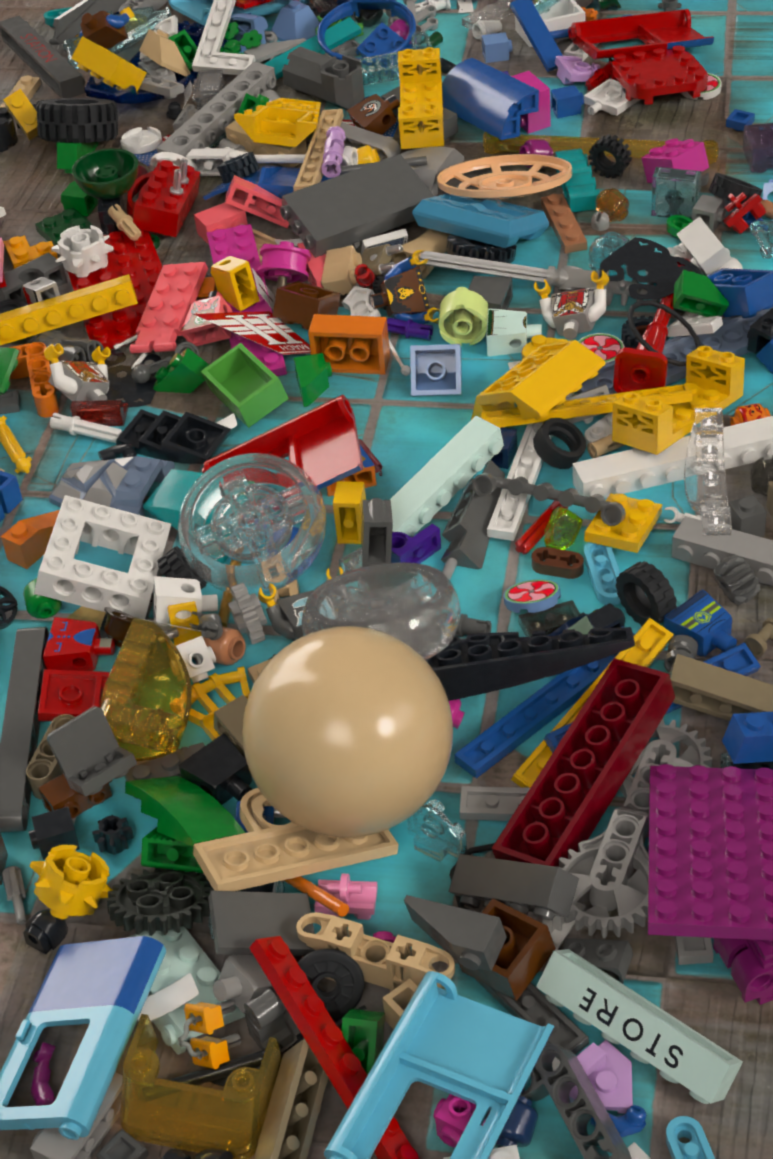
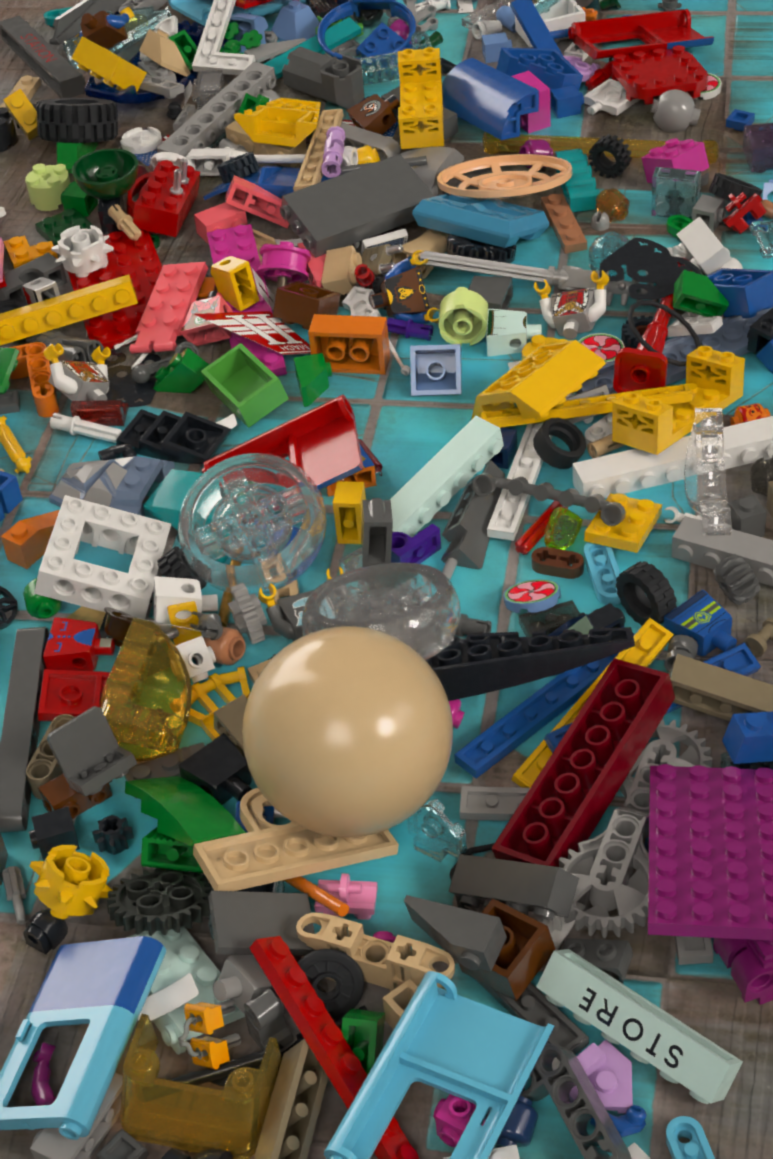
(46, 185): none -> yellowish green brick
(506, 17): none -> medium blue cone
(545, 64): none -> blue brick
(675, 111): none -> light grey brick

